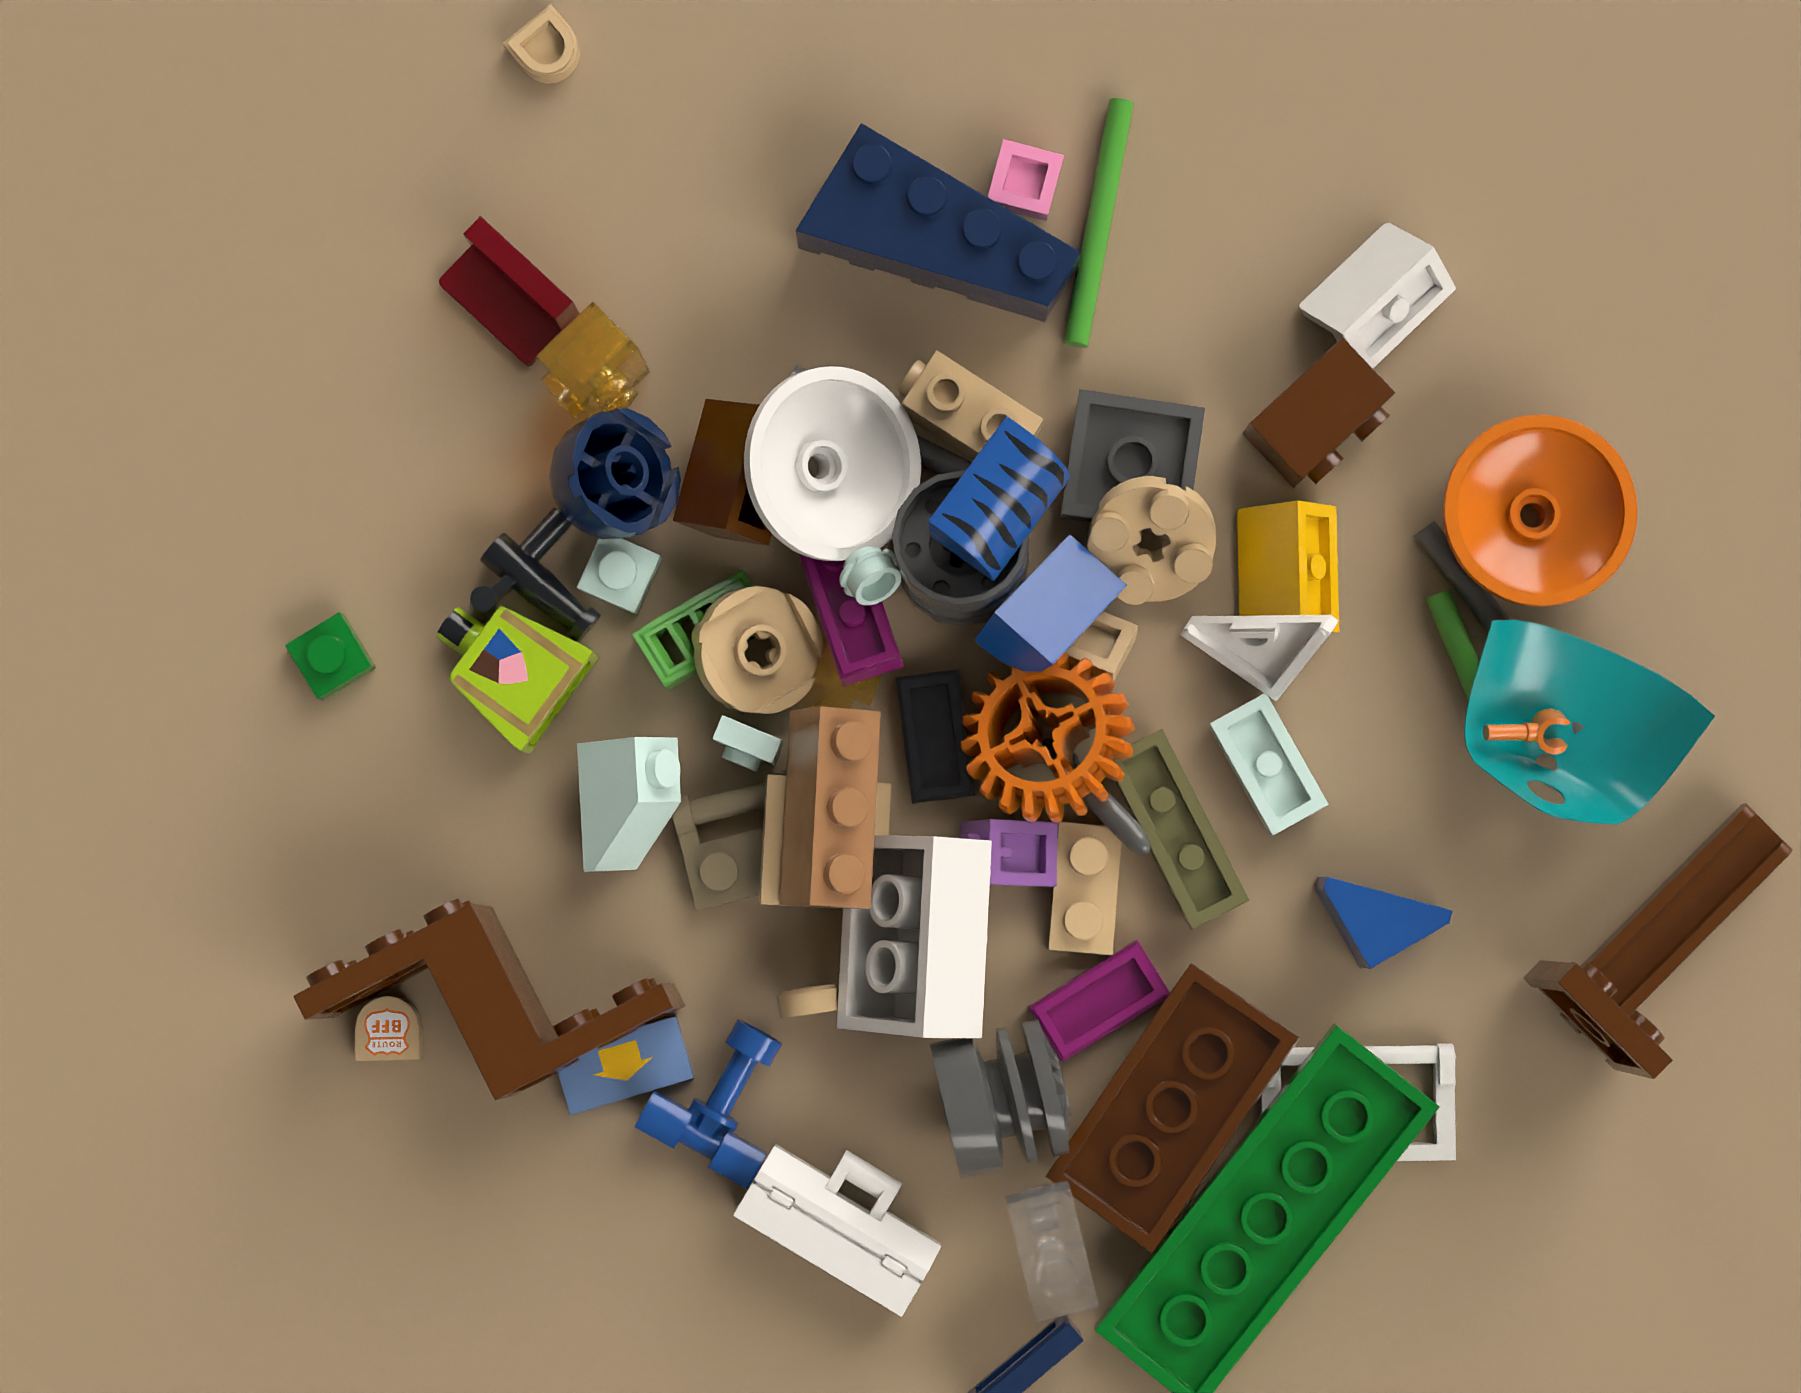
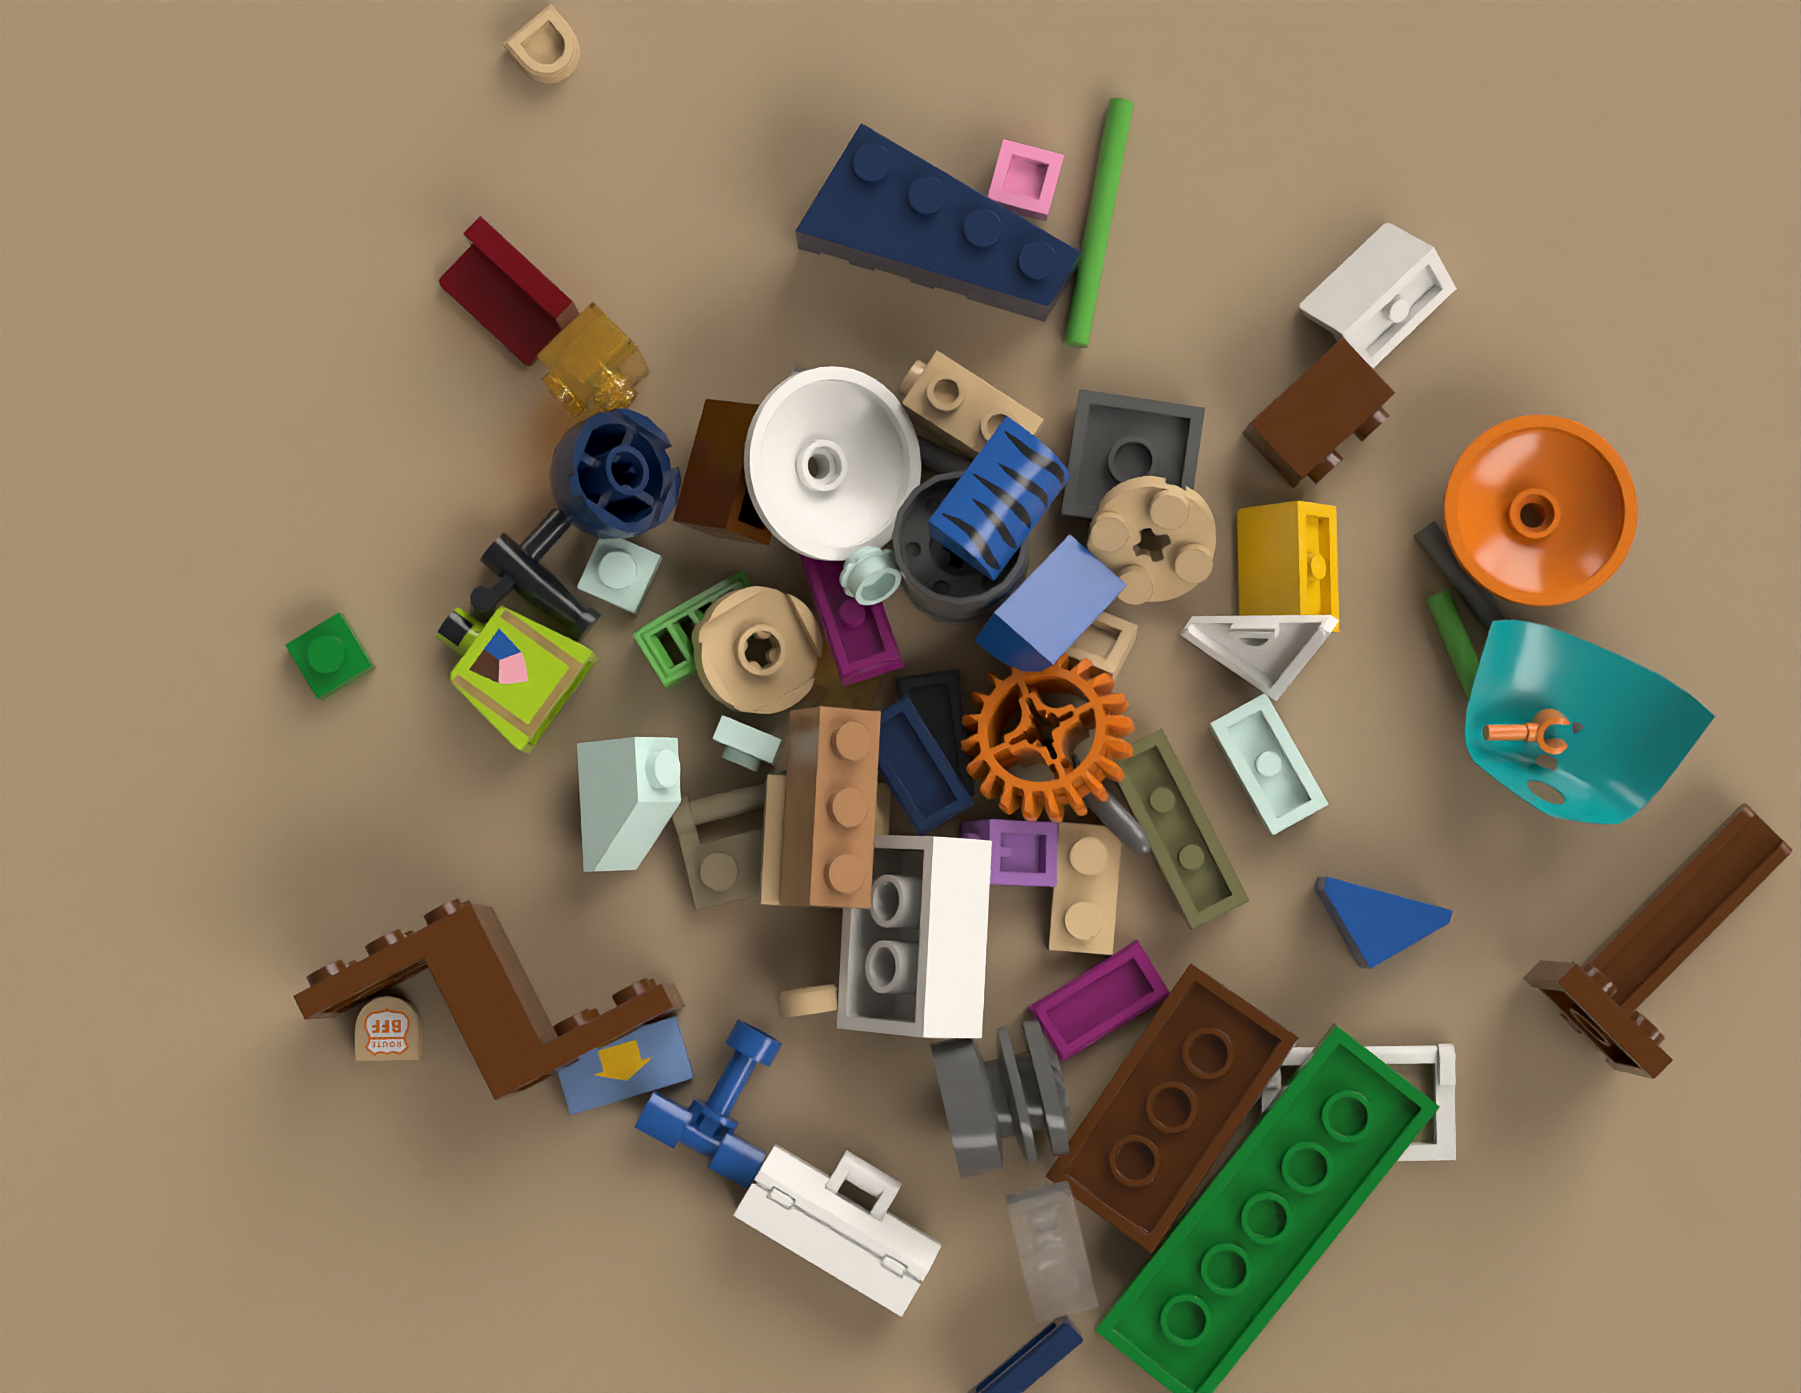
(918, 769): none -> dark blue tile

